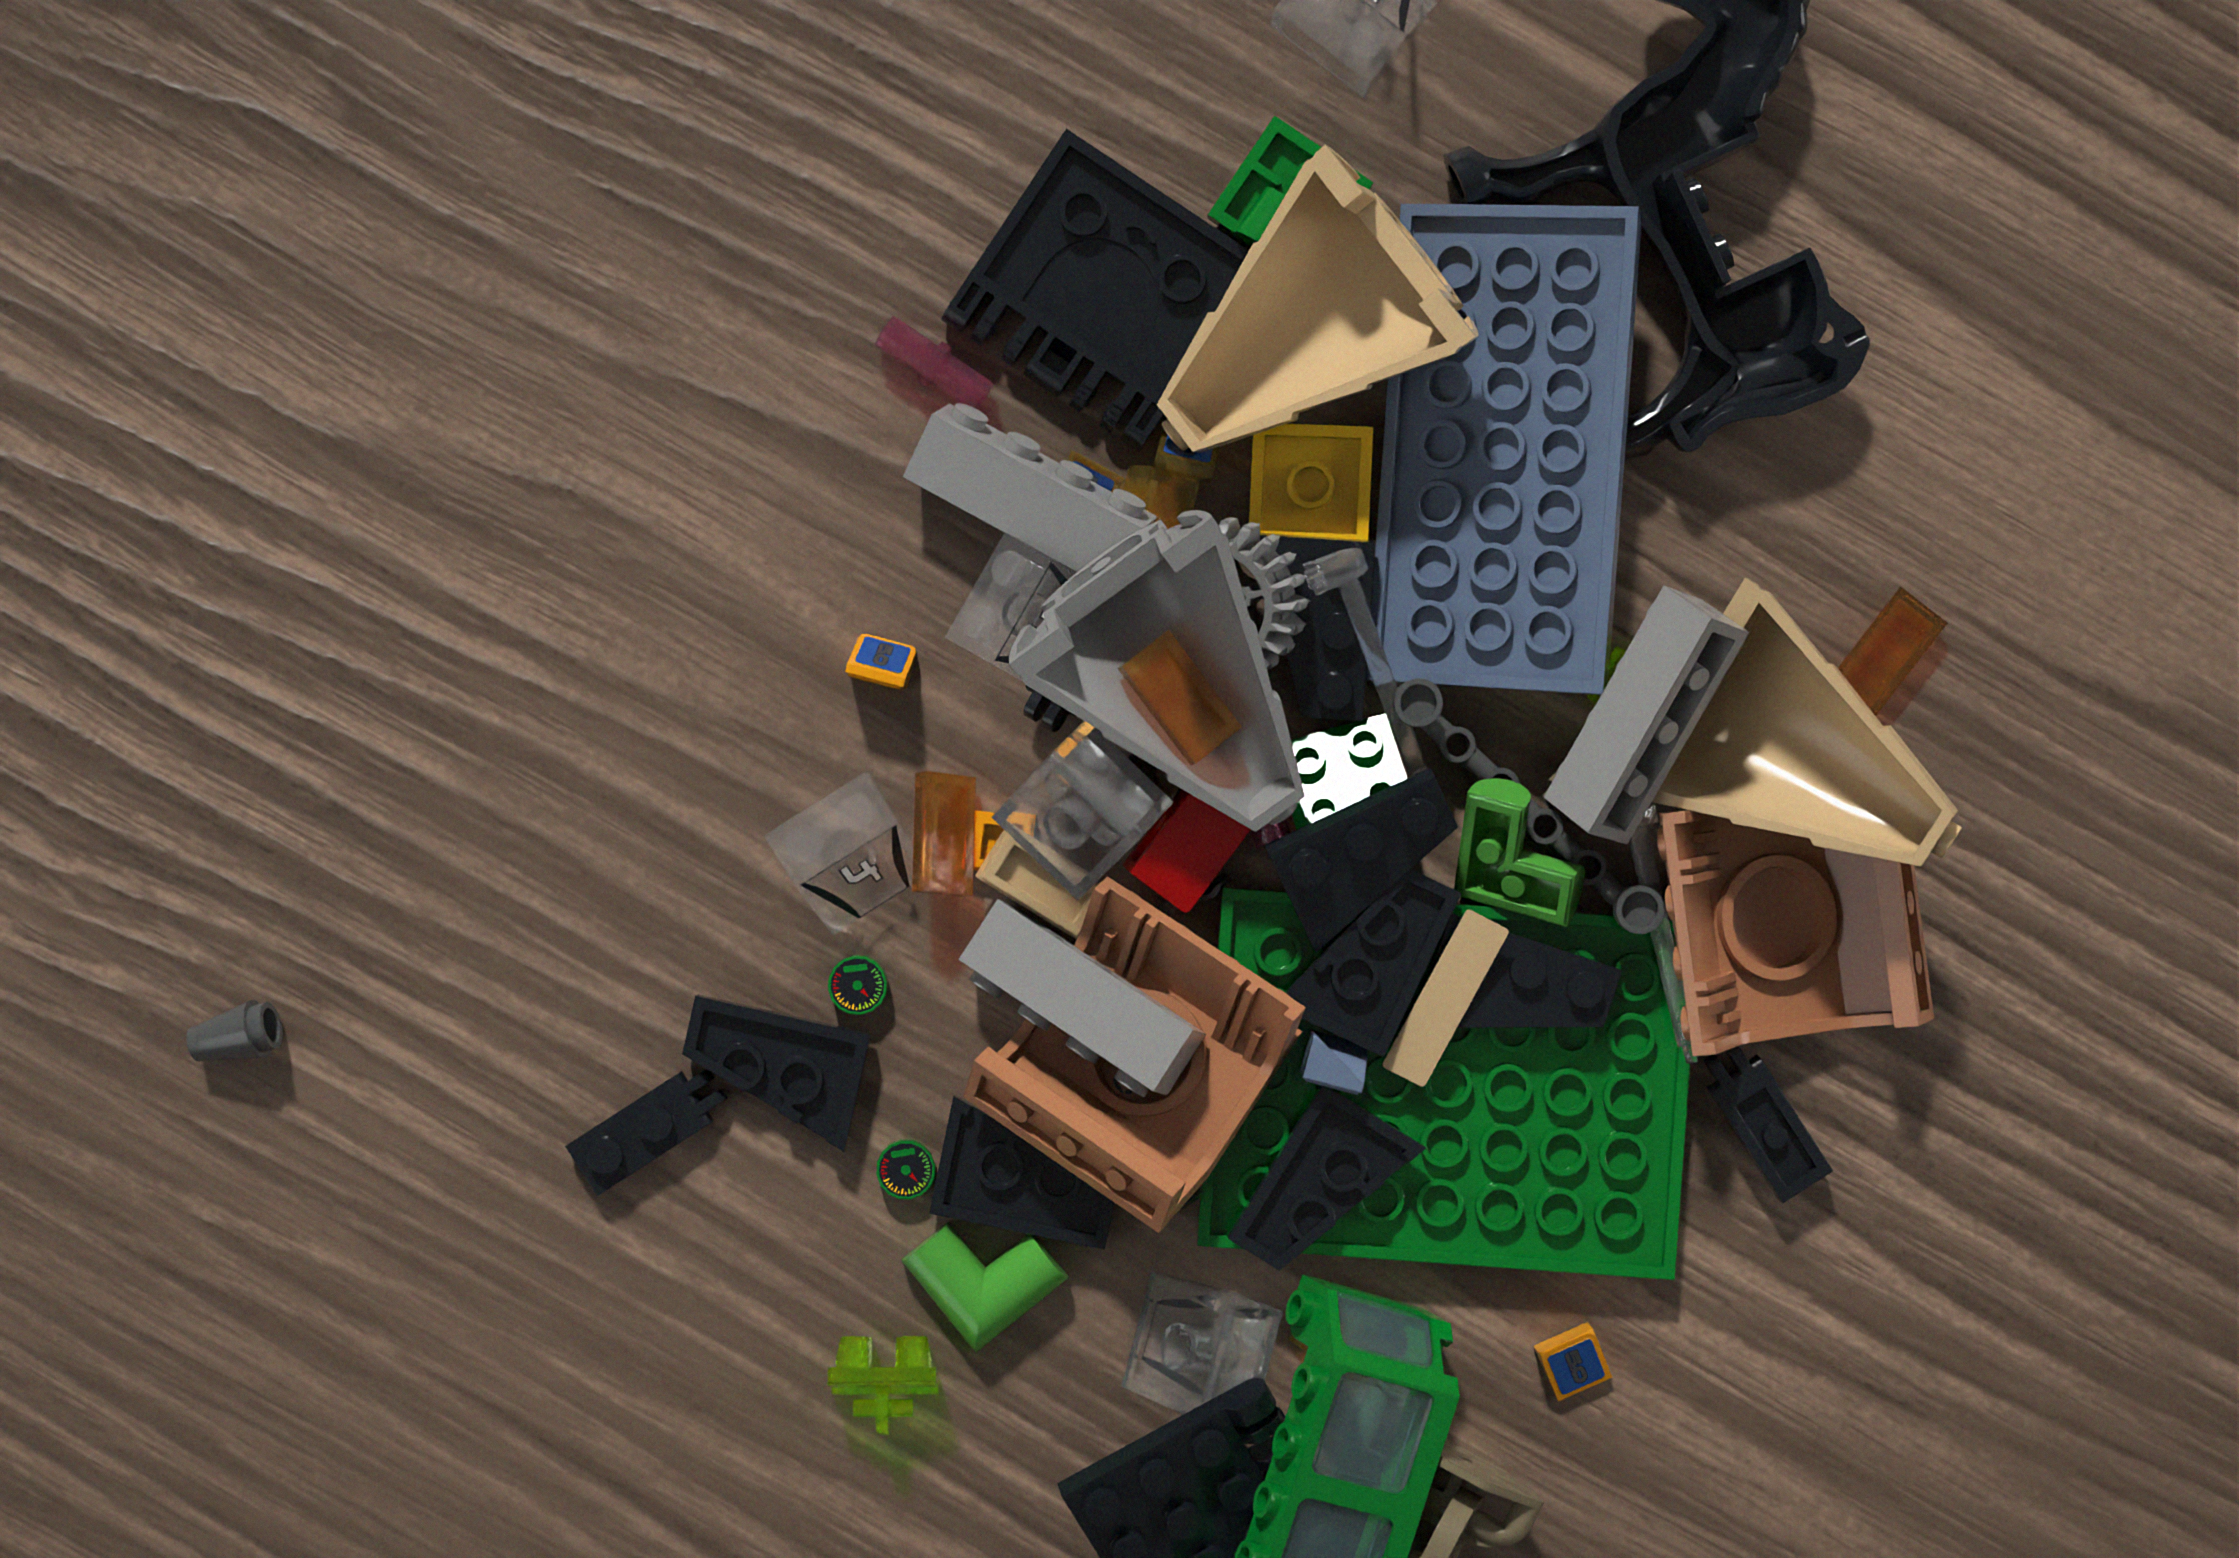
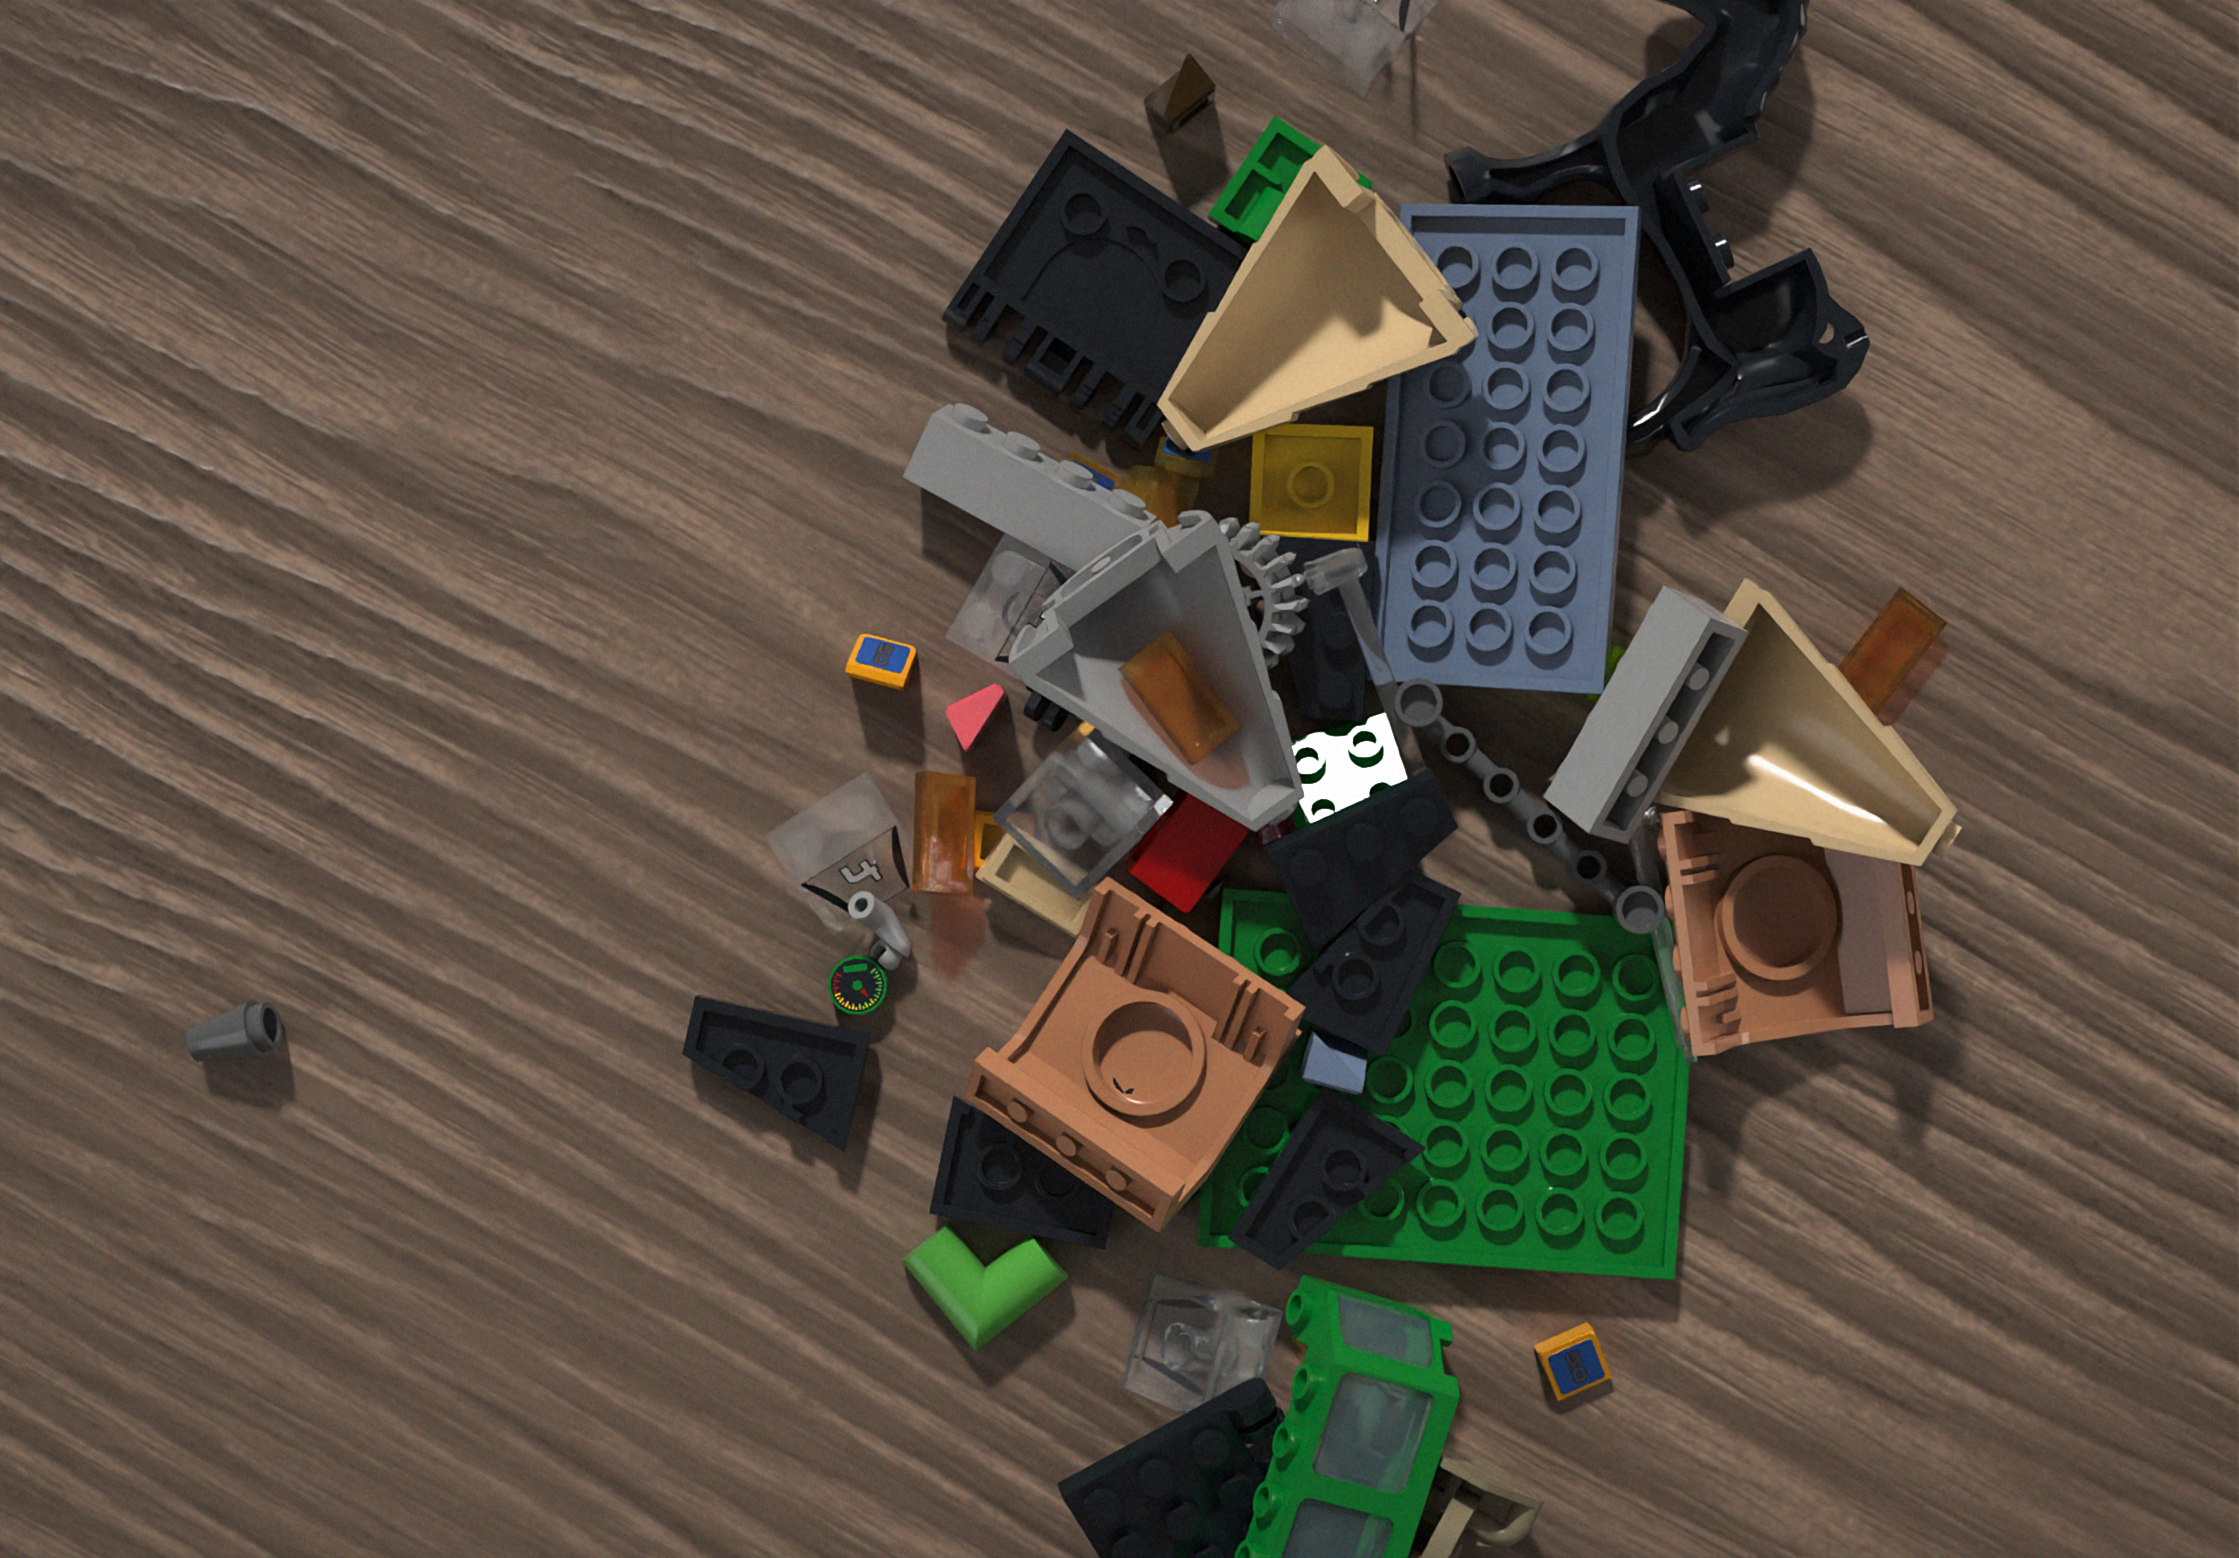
(644, 1130): black hinge -> none
(857, 1376): clear neon green hips -> none
(883, 922): none -> light grey arm
(905, 1169): tile -> none
(933, 363): clear pink pin -> none
(974, 714): none -> coral slope
(1081, 998): light grey brick -> none
(1181, 96): none -> dark brown slope
(1445, 998): tan sticker -> none
(1498, 869): bright green brick -> none
(1537, 986): black wing -> none
(1766, 1124): black hinge -> none

